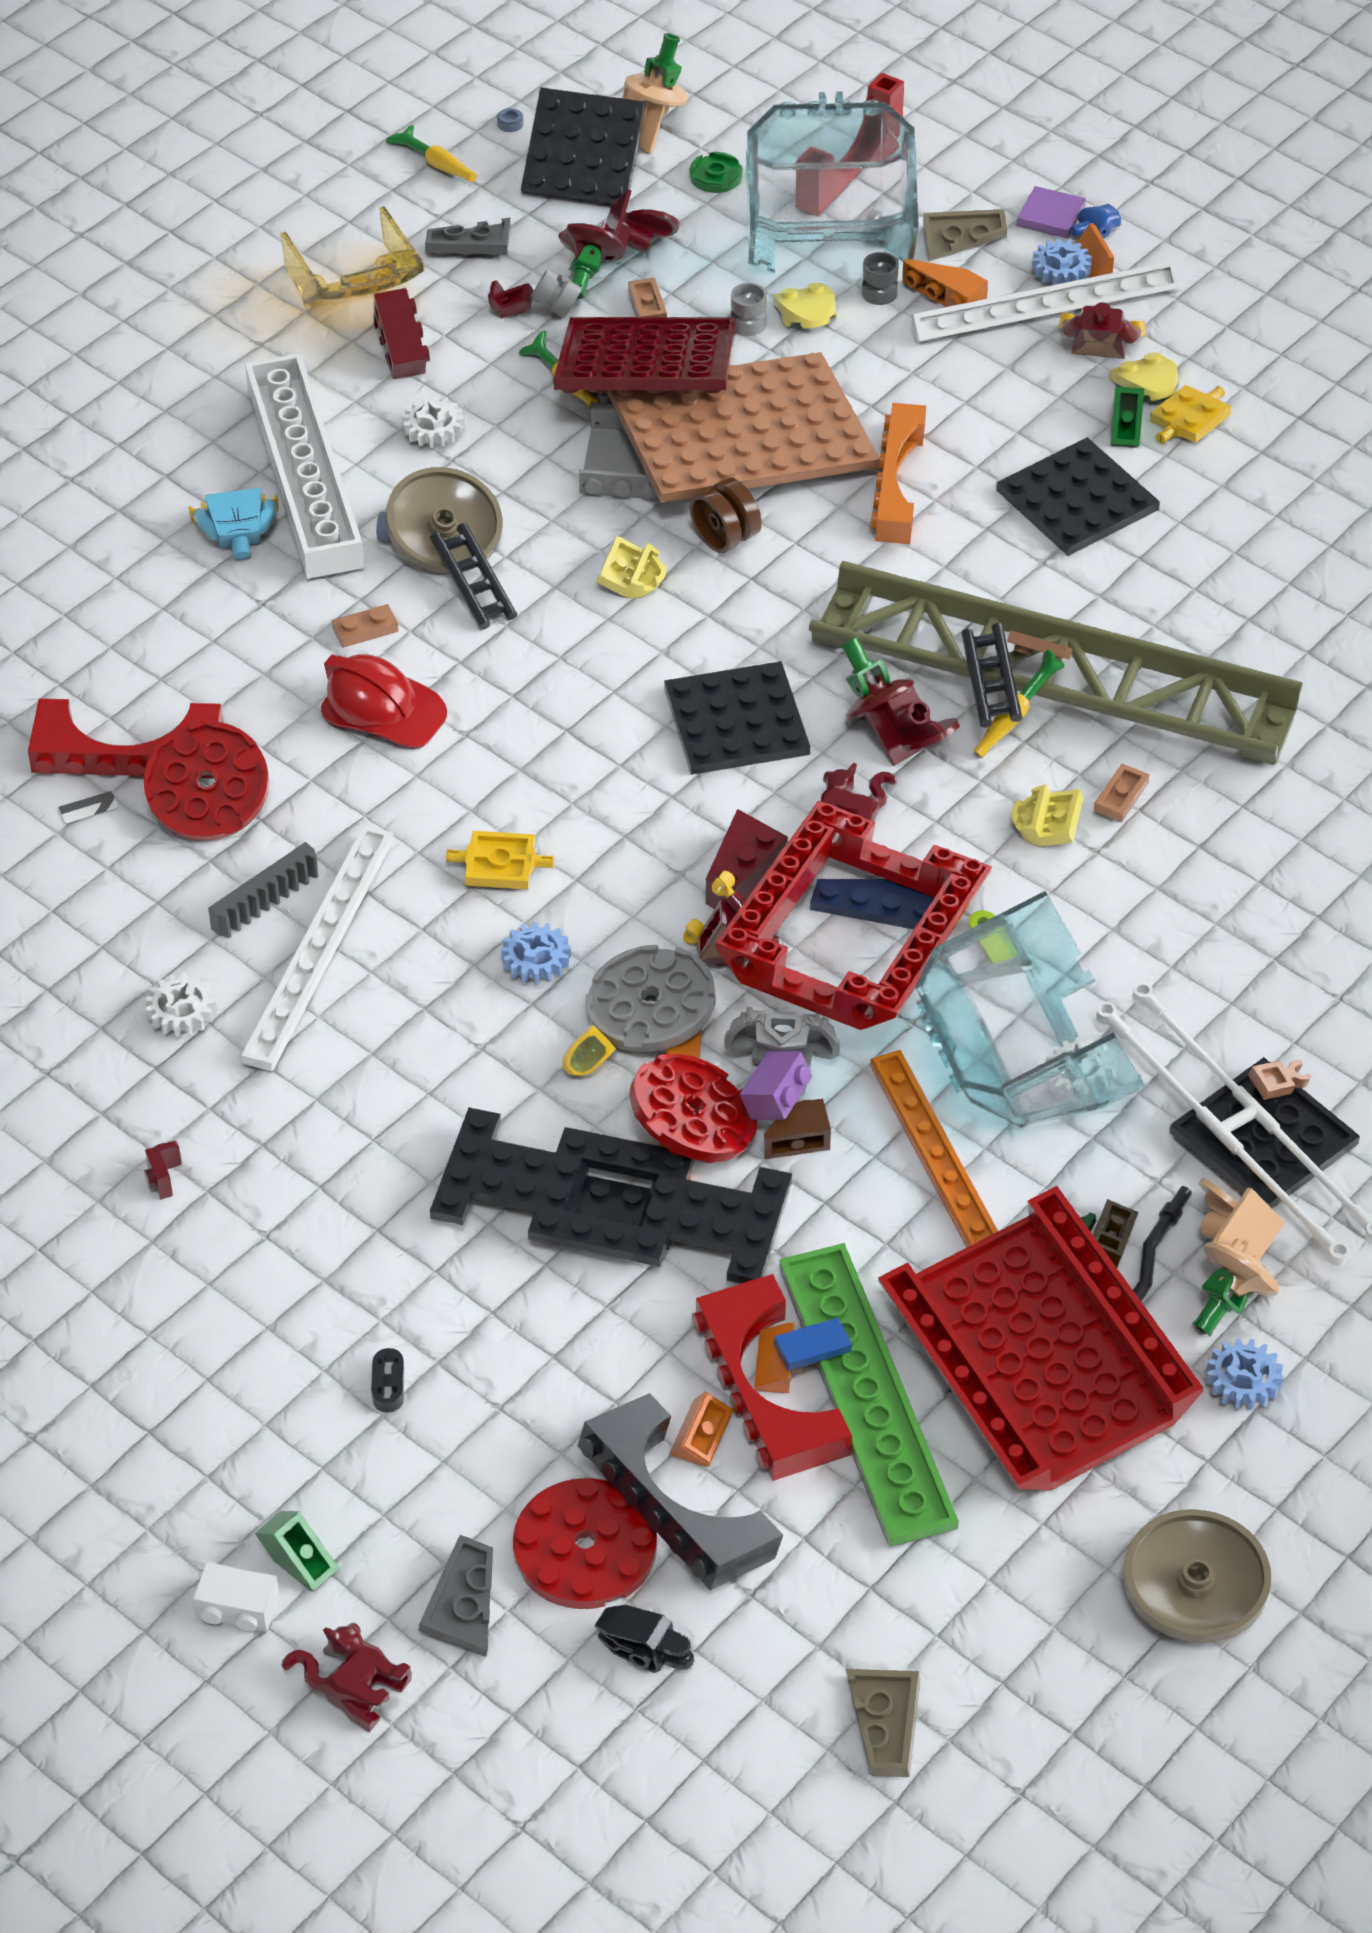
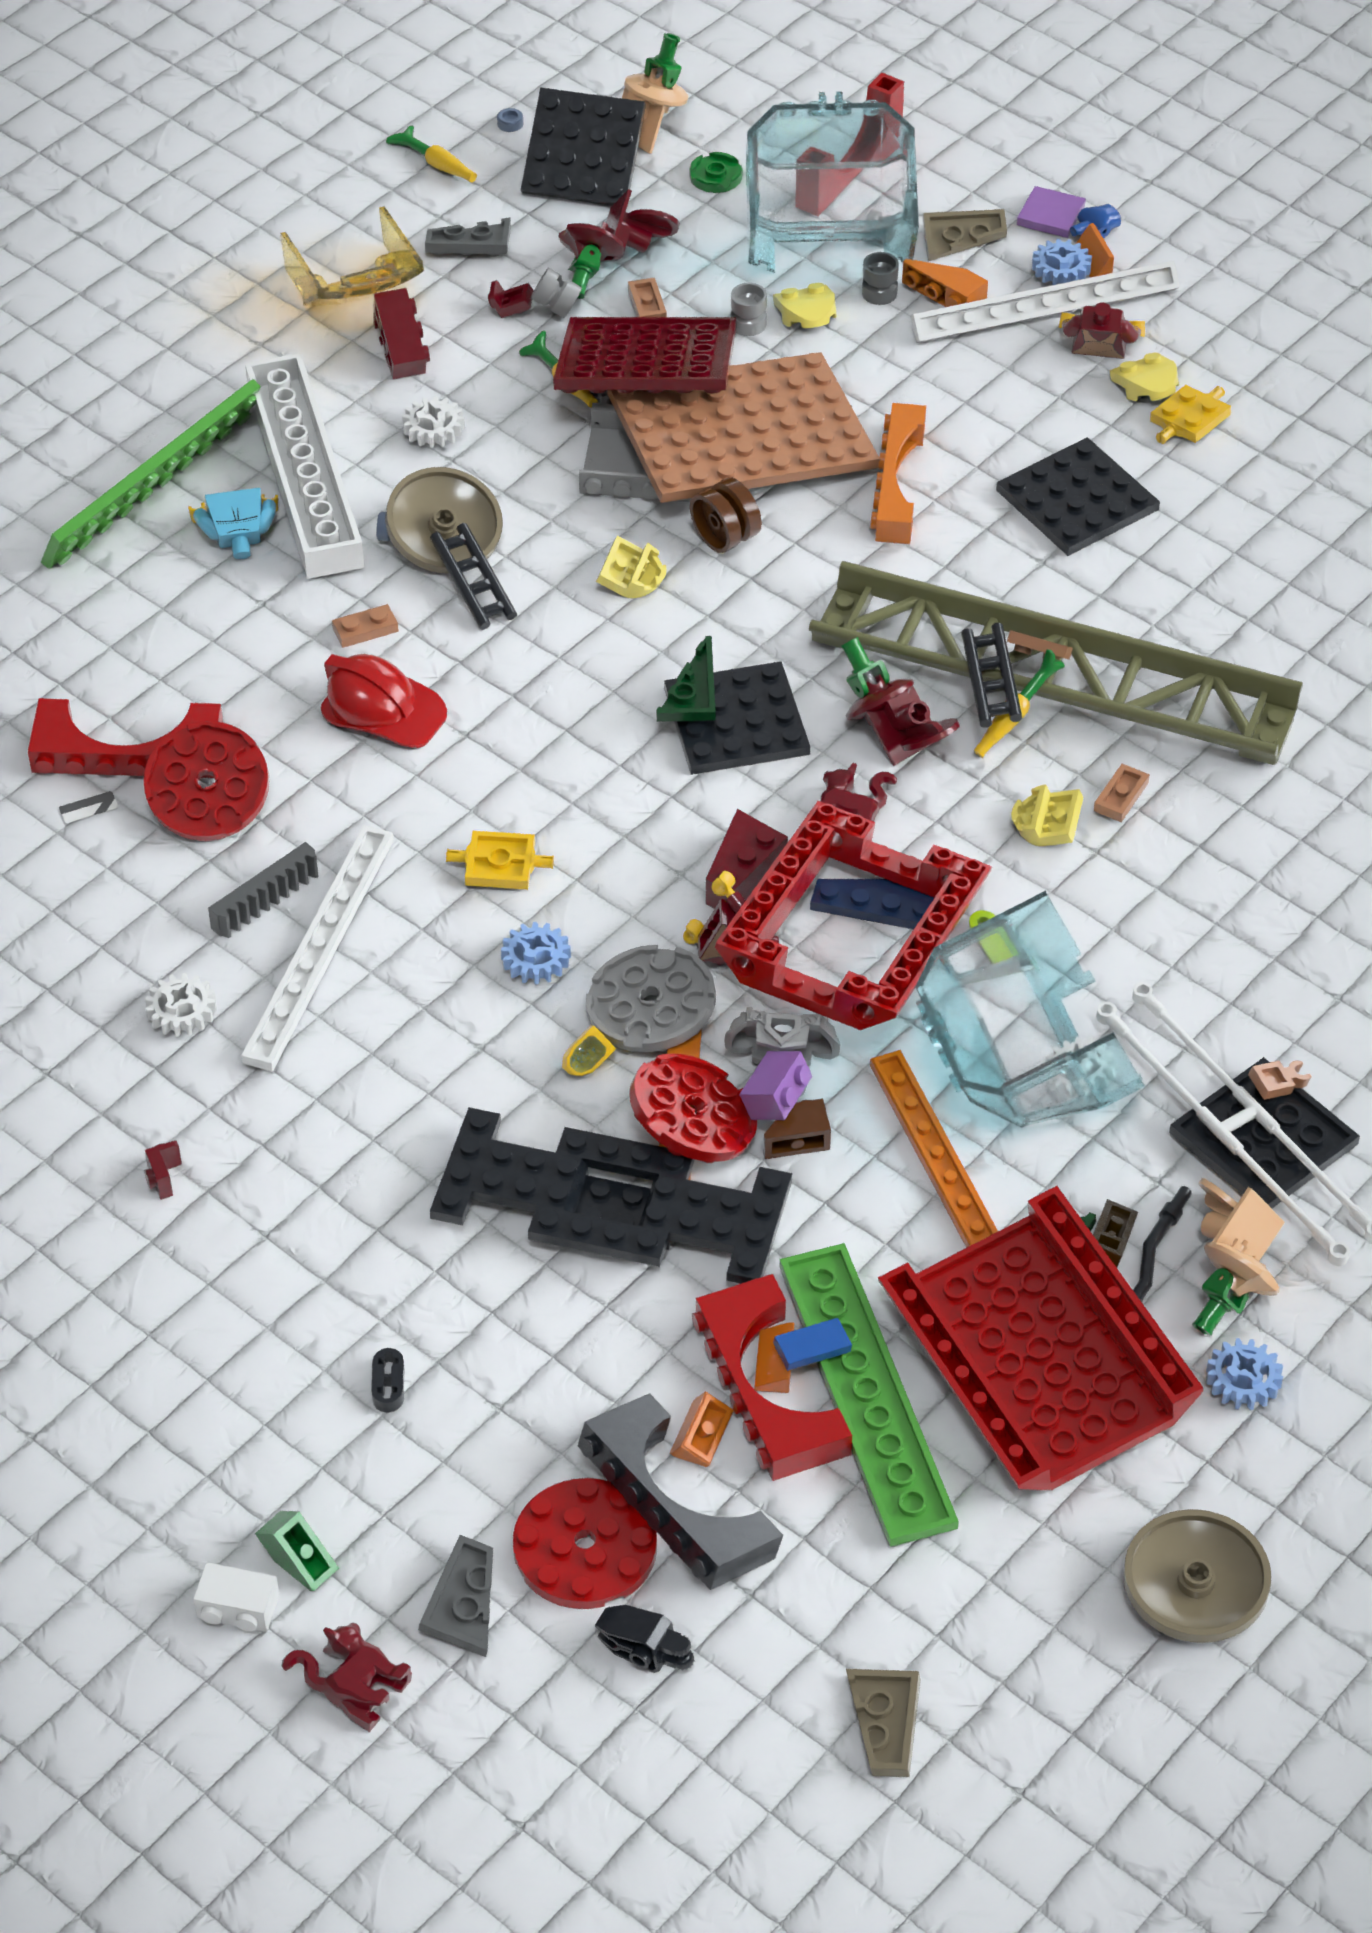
(154, 471): none -> bright green plate
(694, 692): none -> dark green wing
(1127, 416): green slope -> none

